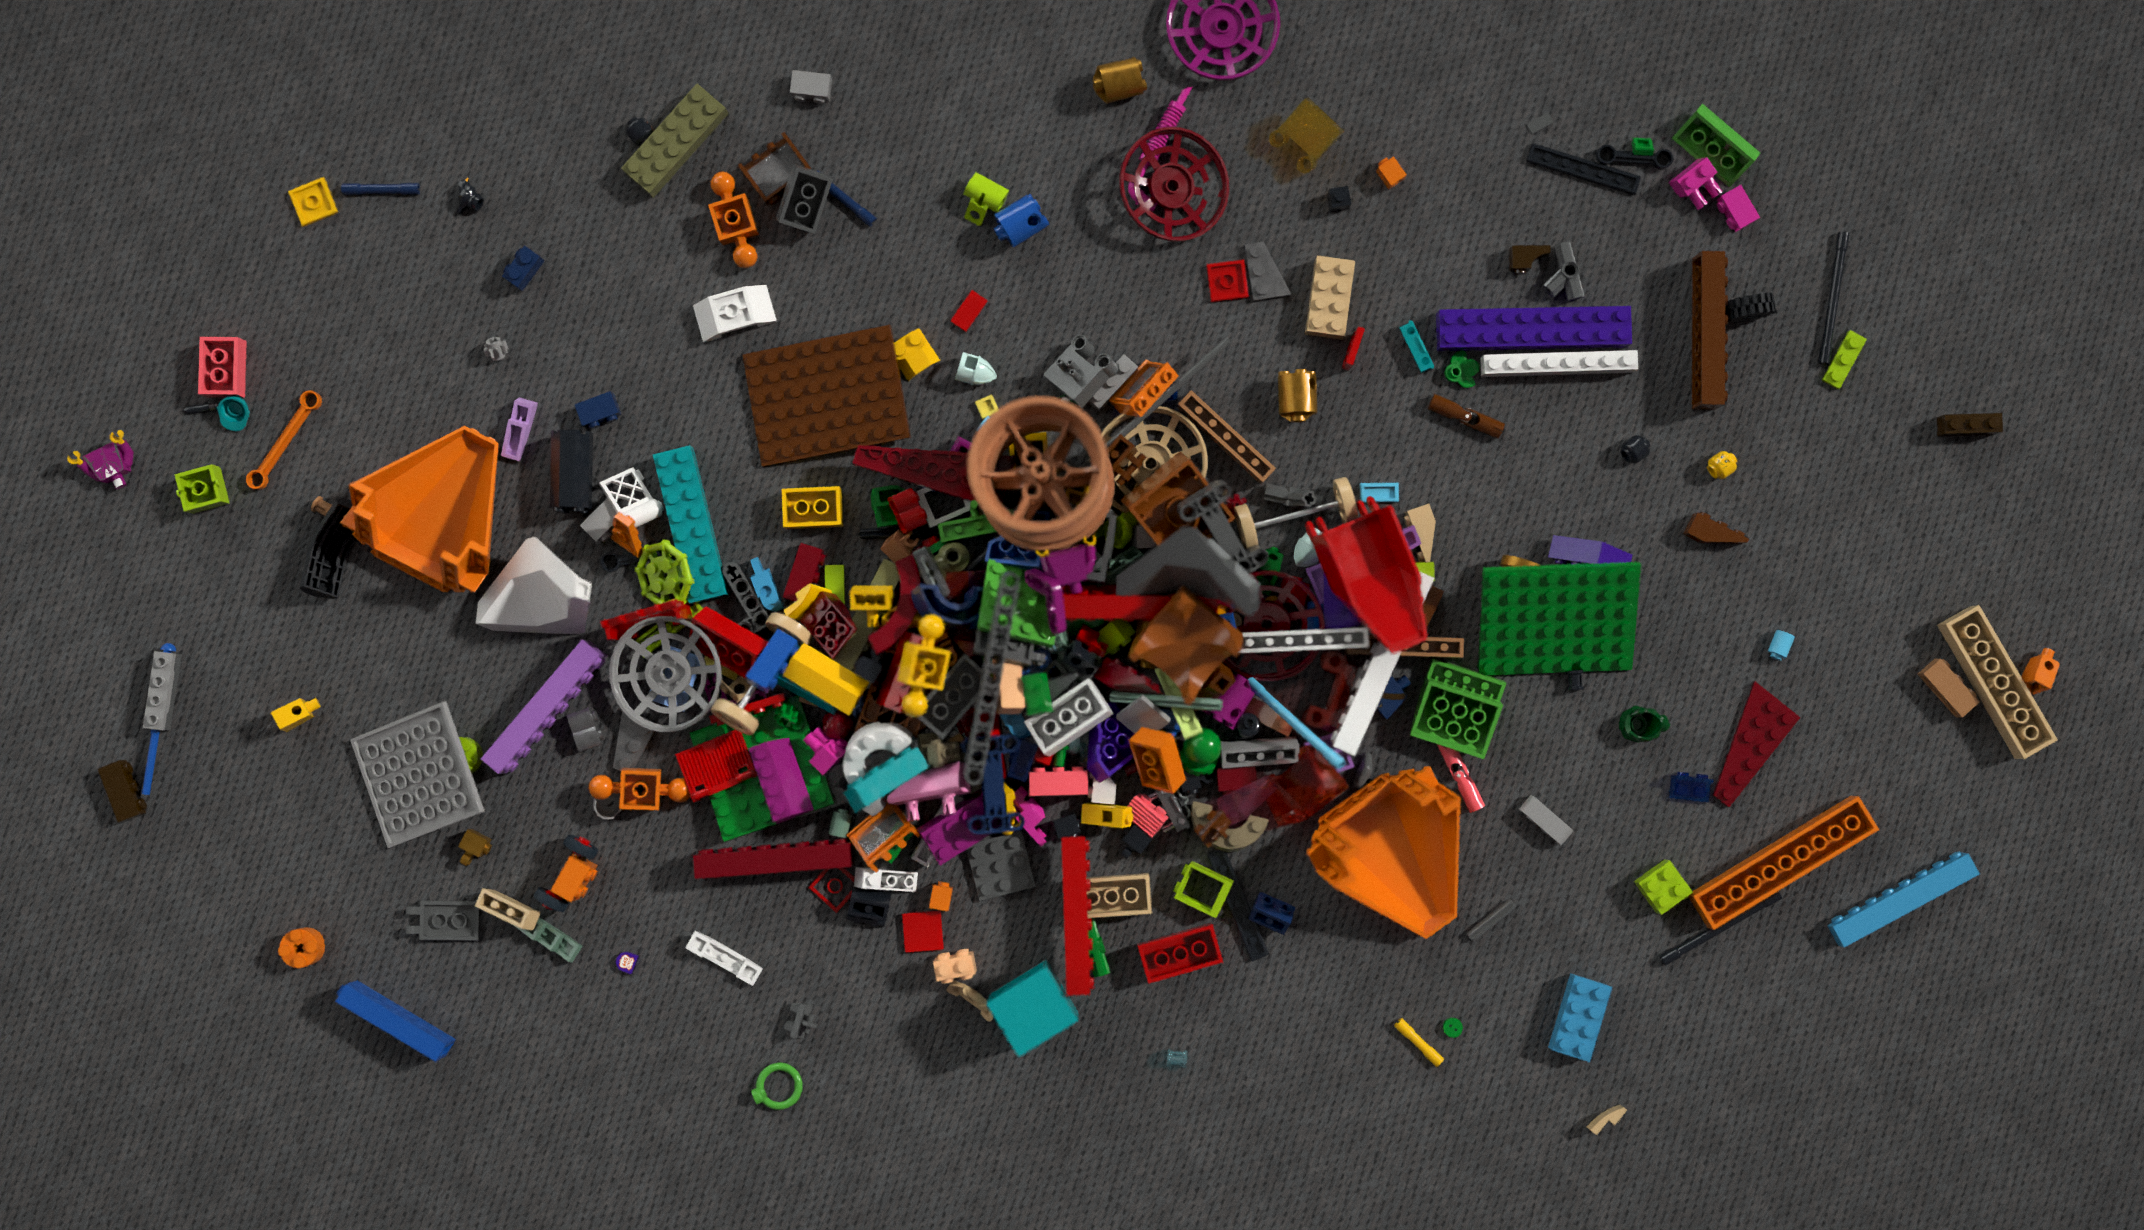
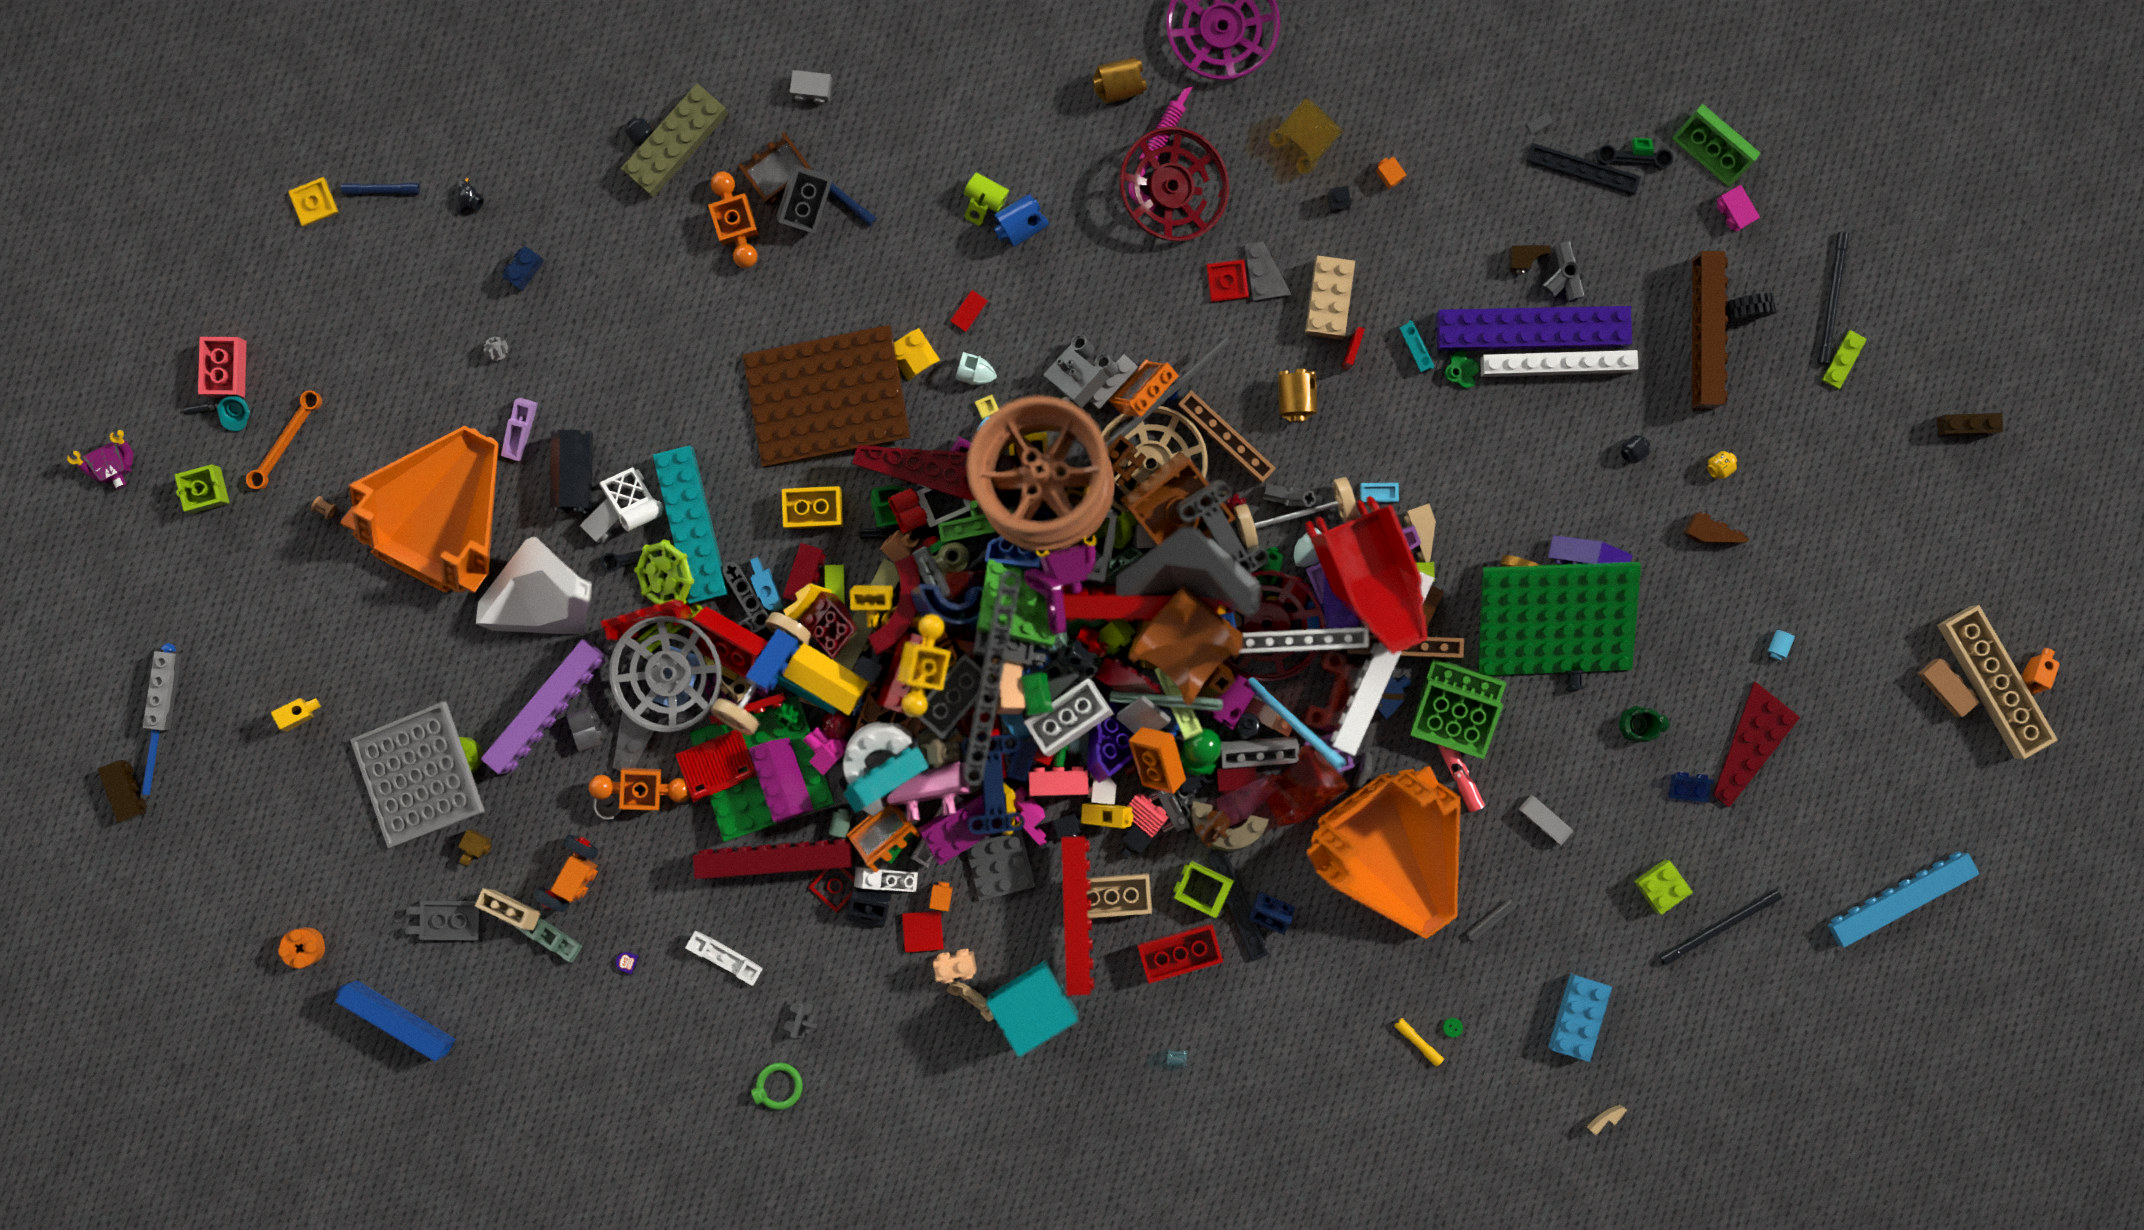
(328, 553): black piece -> none
(597, 410): dark blue brick -> none
(626, 534): orange wing -> none
(734, 311): white slope -> none
(1100, 964): green piece -> none
(1454, 411): reddish brown piece -> none
(1689, 180): dark pink brick -> none
(1783, 862): orange brick -> none

